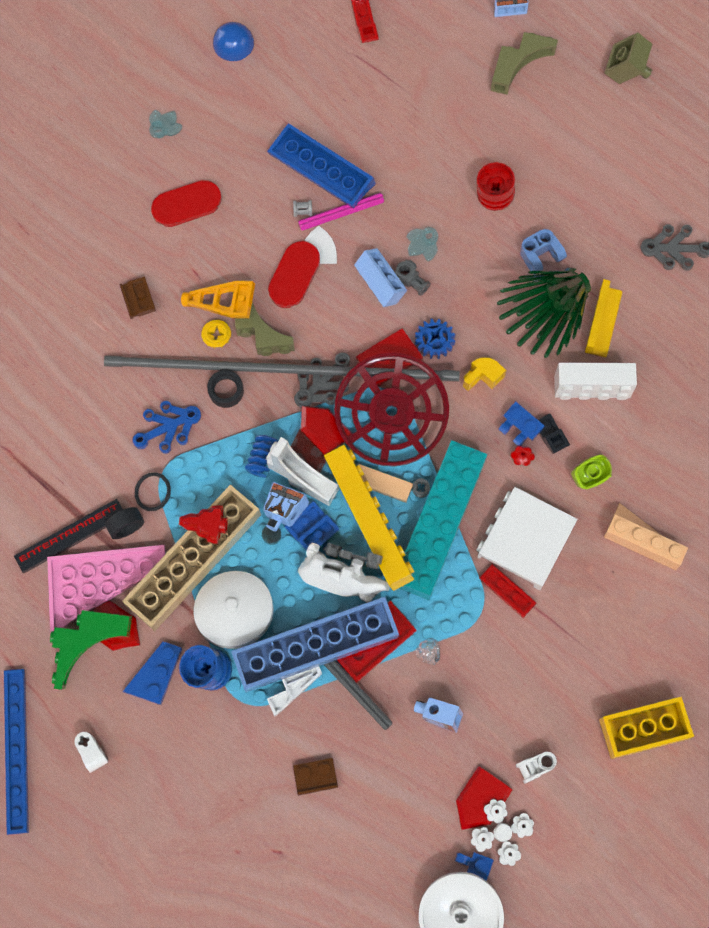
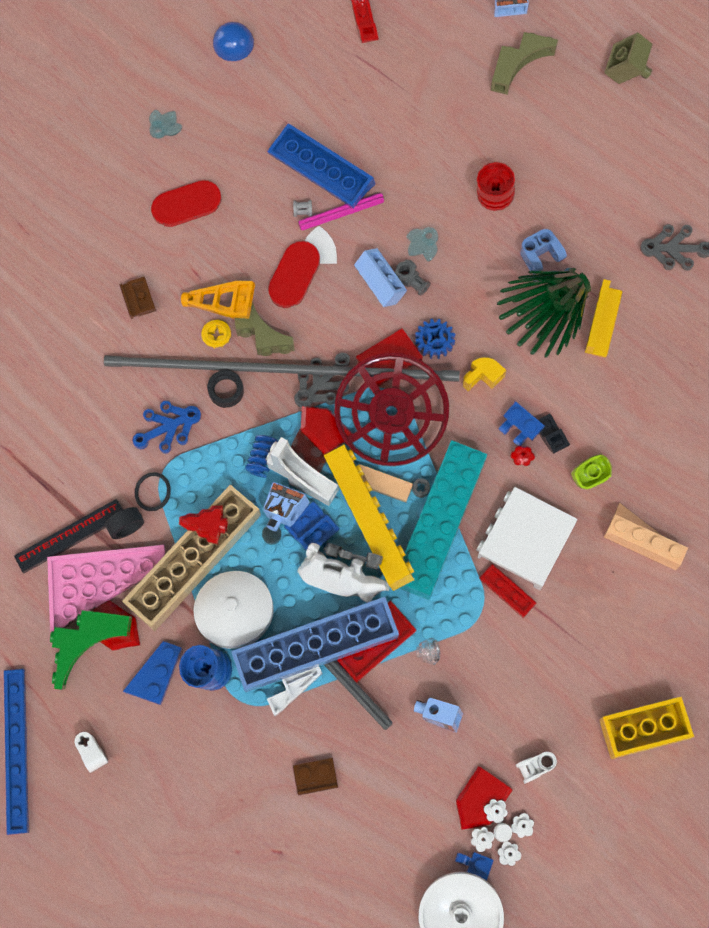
(595, 380): white brick -> none

